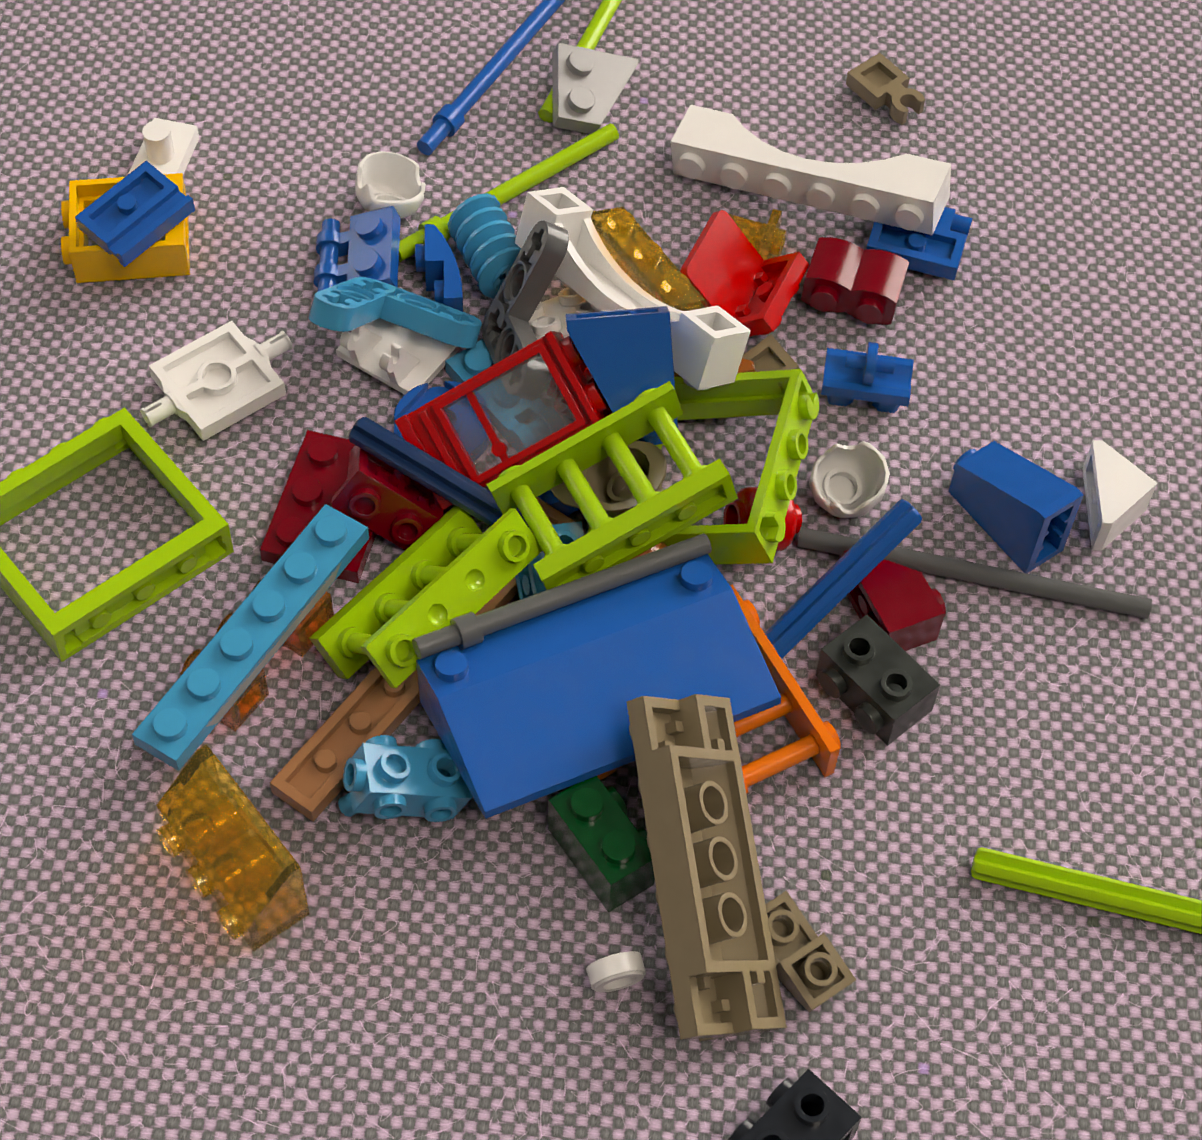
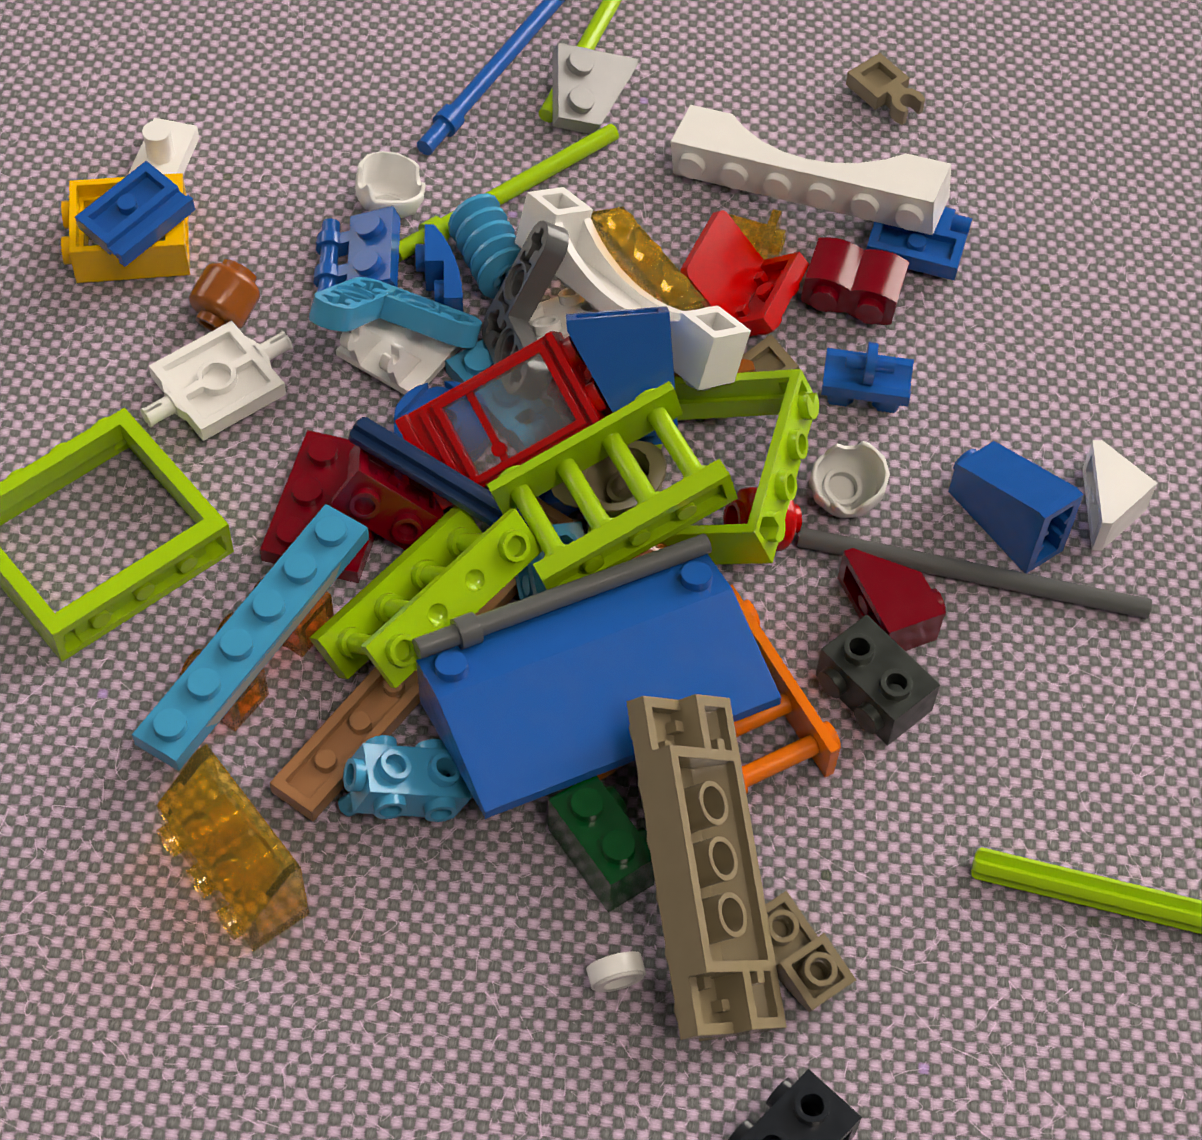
(224, 295): none -> dark orange head
(843, 576): blue axle -> none

